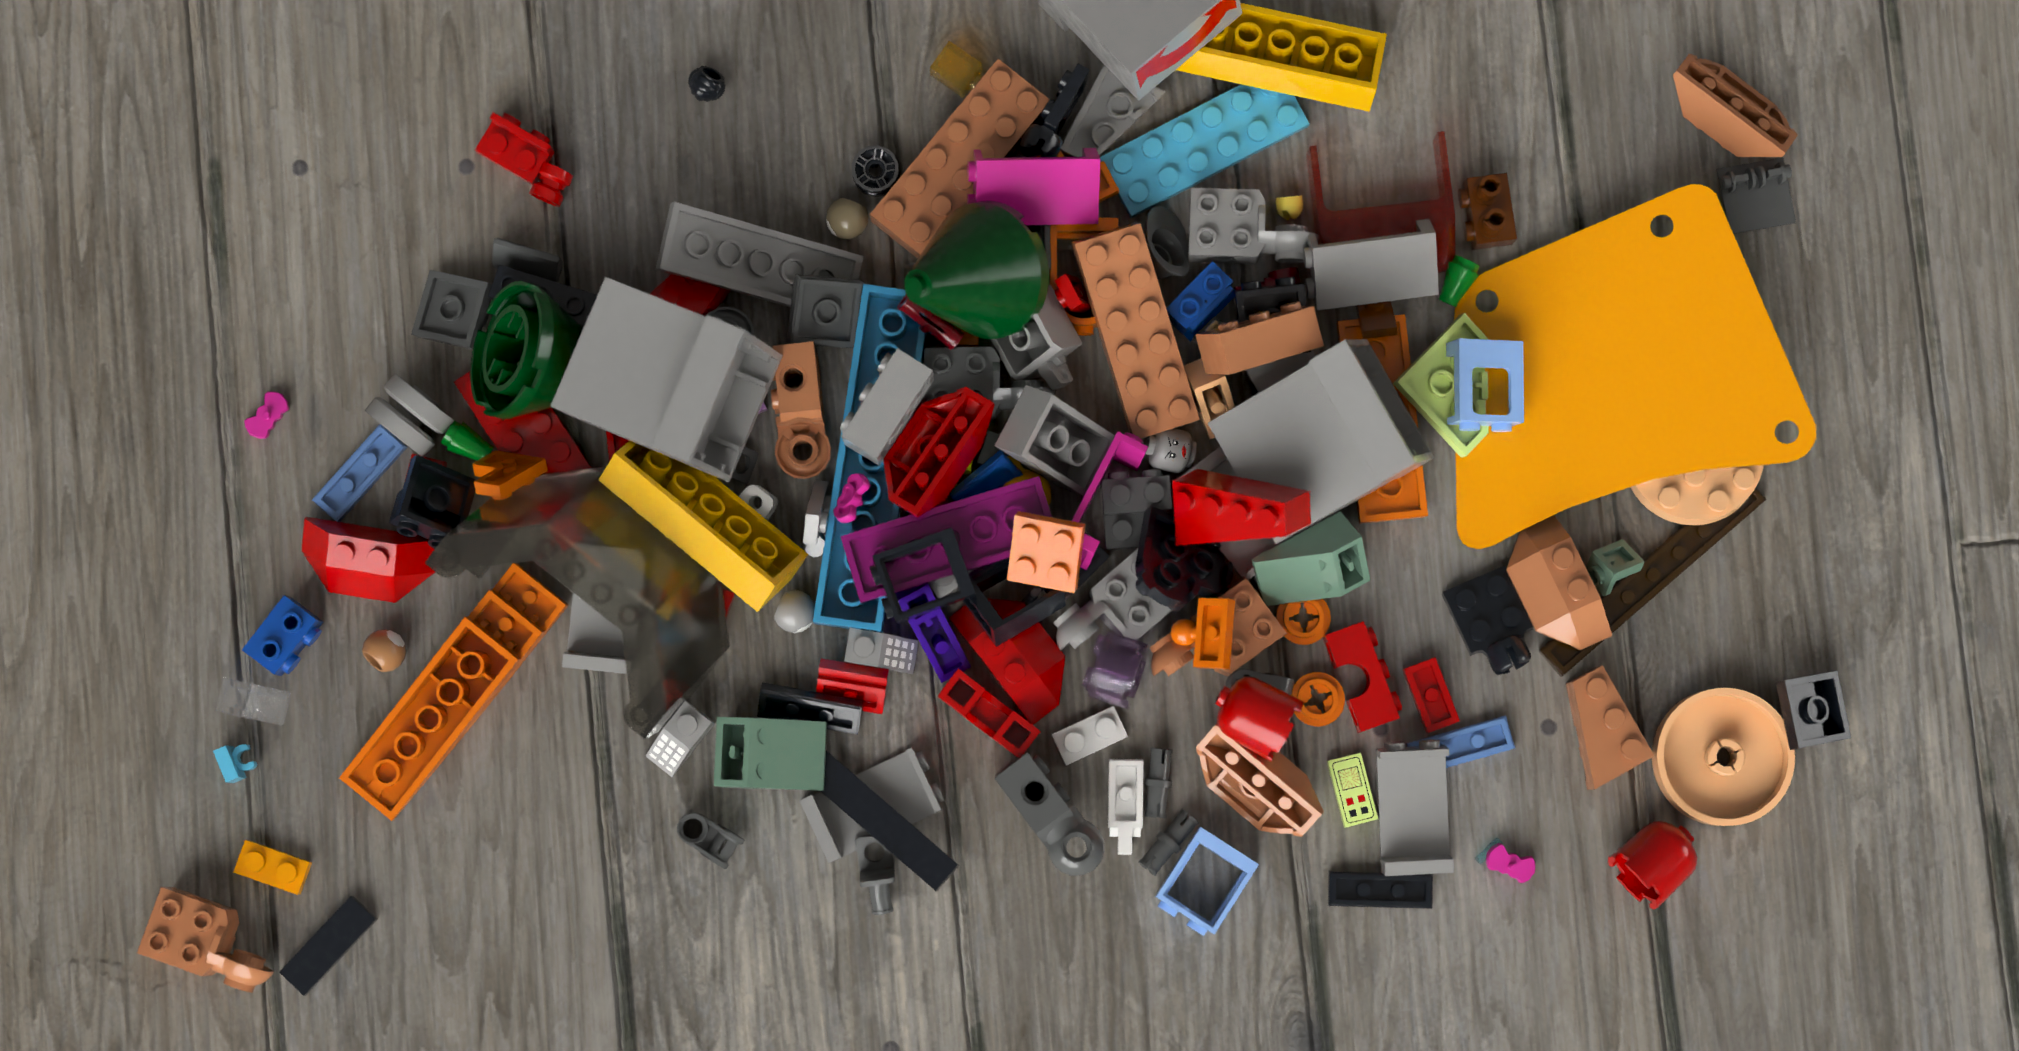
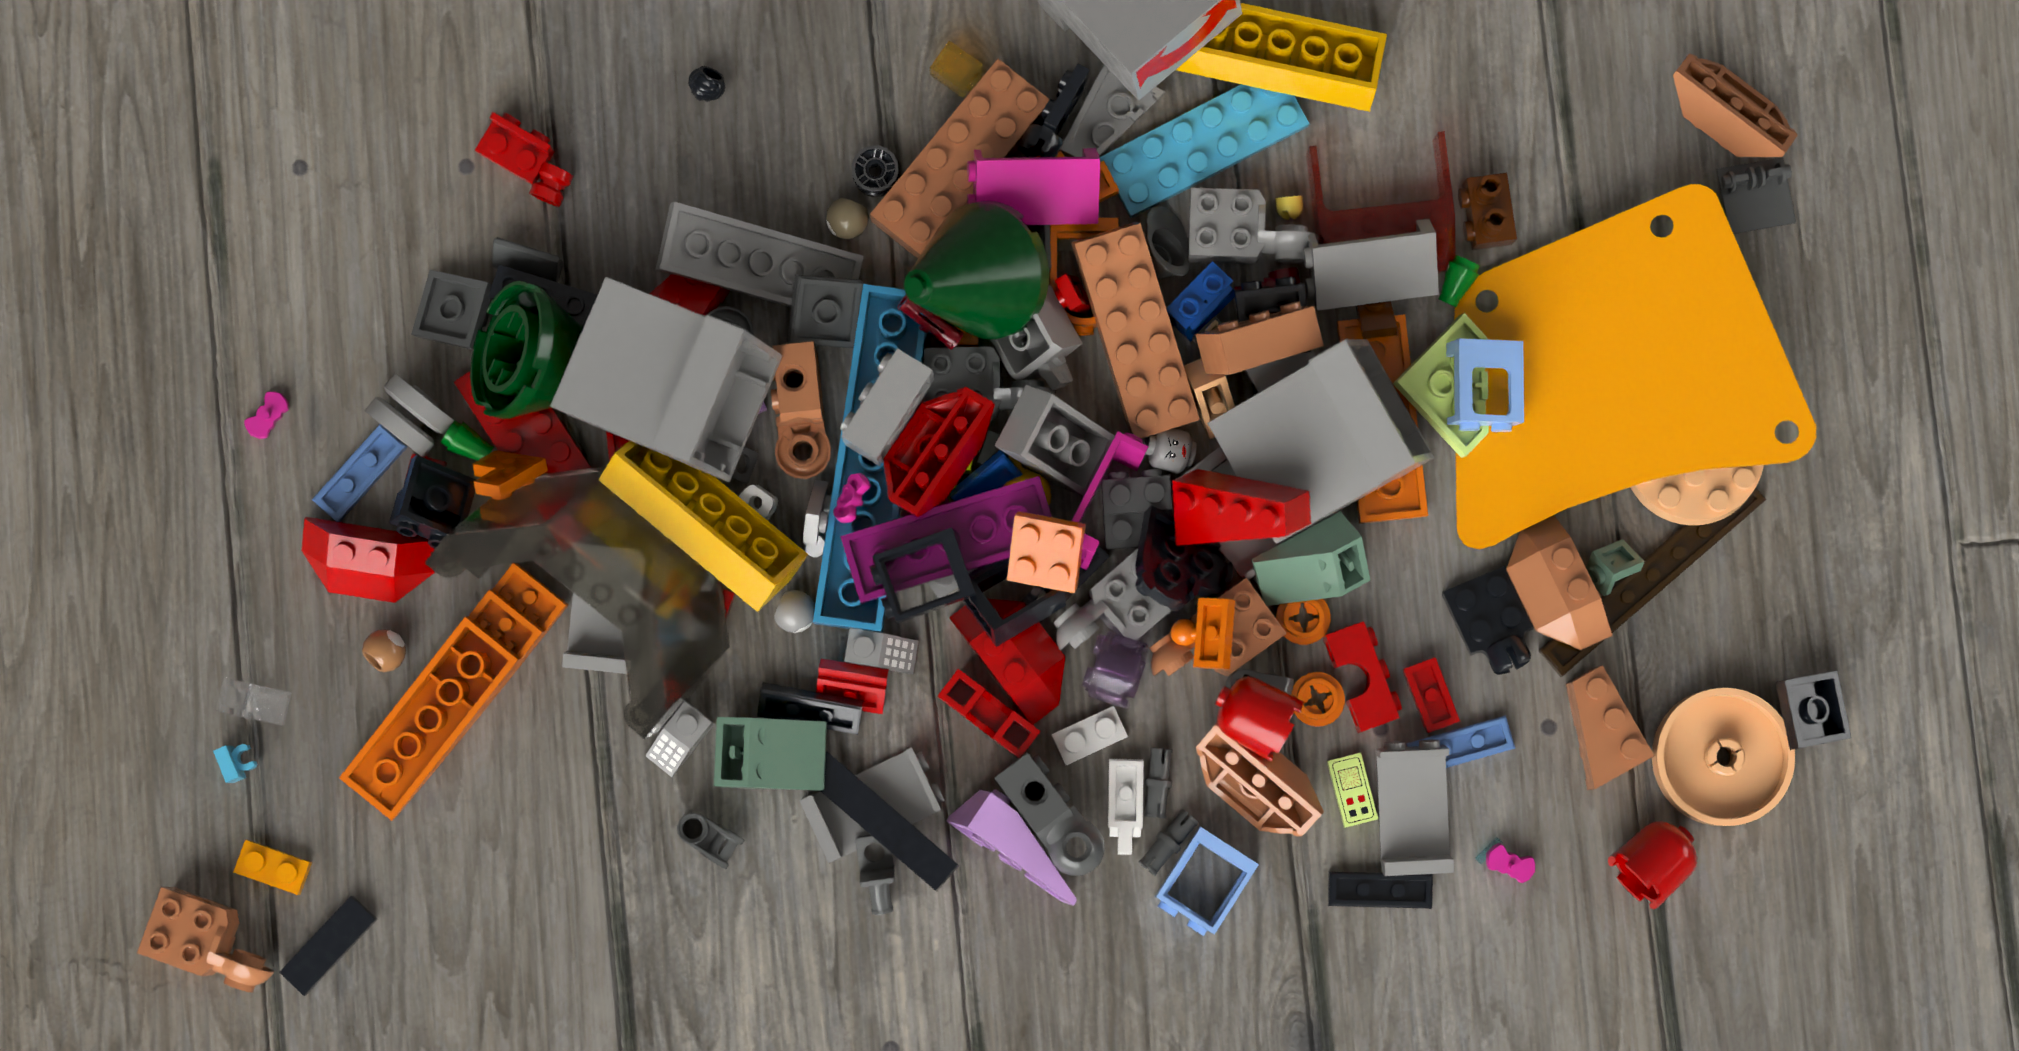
(283, 636): blue brick -> none
(934, 633): dark purple slope -> none
(994, 824): none -> lavender wedge

